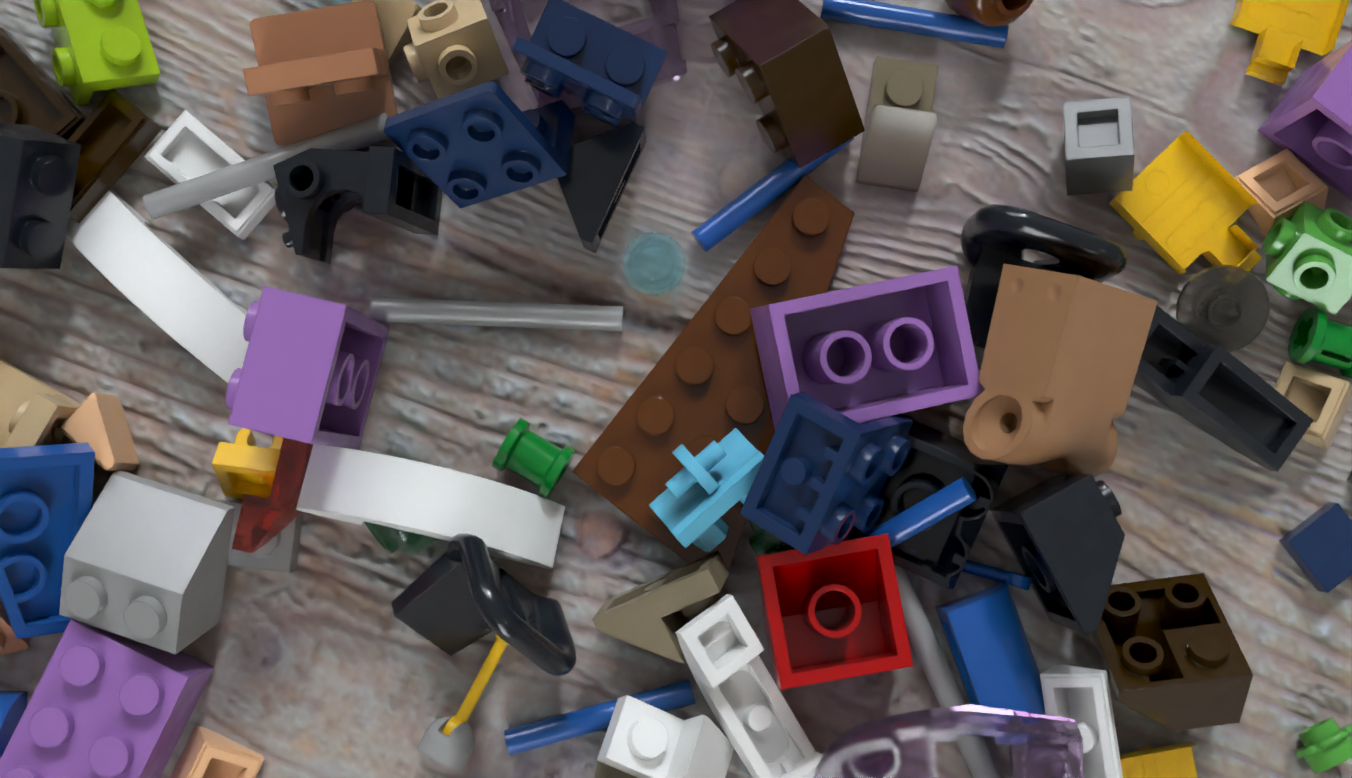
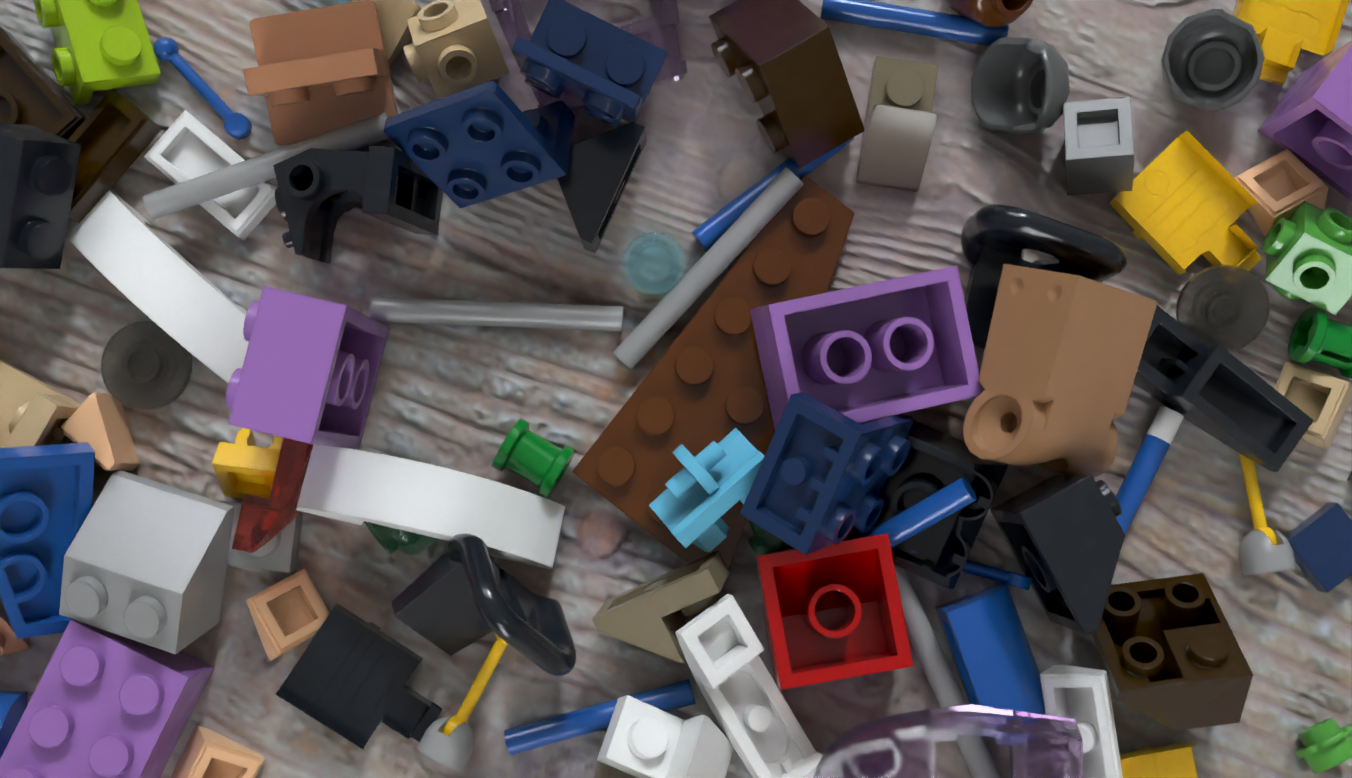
(145, 366): none -> clear smoke piece
(234, 123): none -> blue hinge
(287, 613): none -> light nougat slope
(355, 679): none -> black piece
(708, 268): none -> light grey bar
(1019, 86): none -> dark grey hair
(1146, 464): none -> blue bar
(1212, 60): none -> dark grey hair
(1262, 548): none -> light grey hinge

